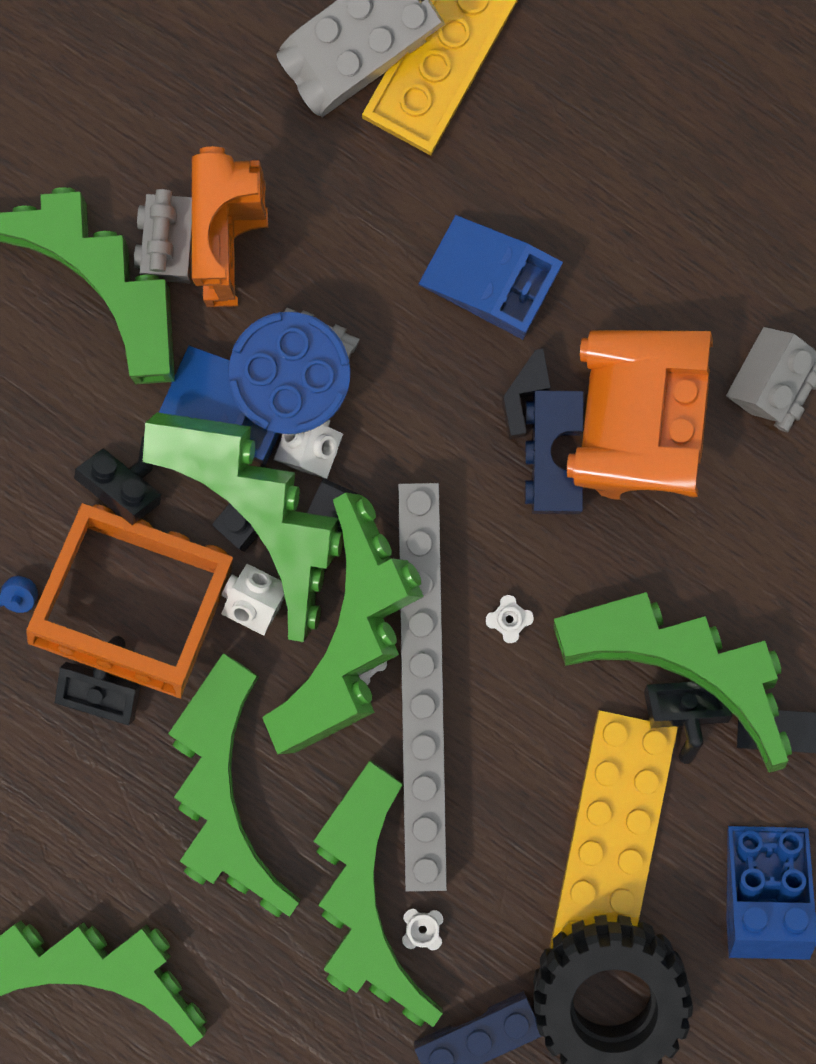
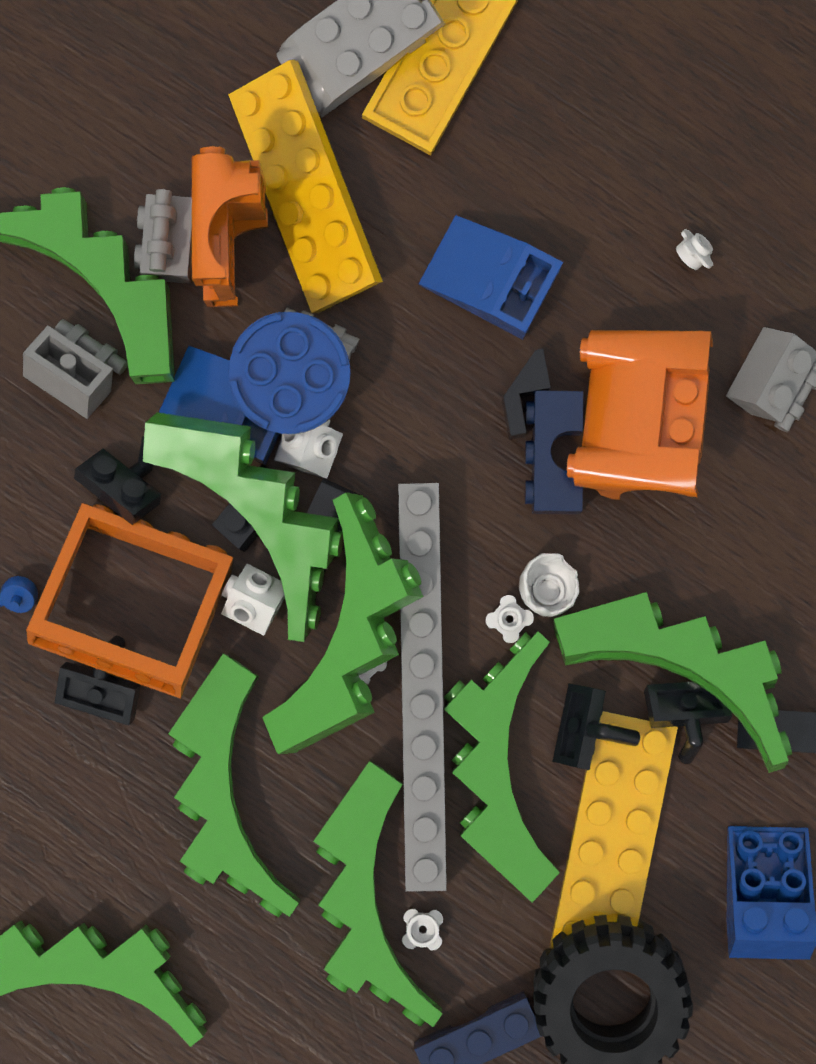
(72, 366): none -> light grey brick
(305, 187): none -> yellow plate
(498, 827): none -> bright green arch
(549, 585): none -> white hair
(581, 728): none -> black plate
(695, 250): none -> white plate

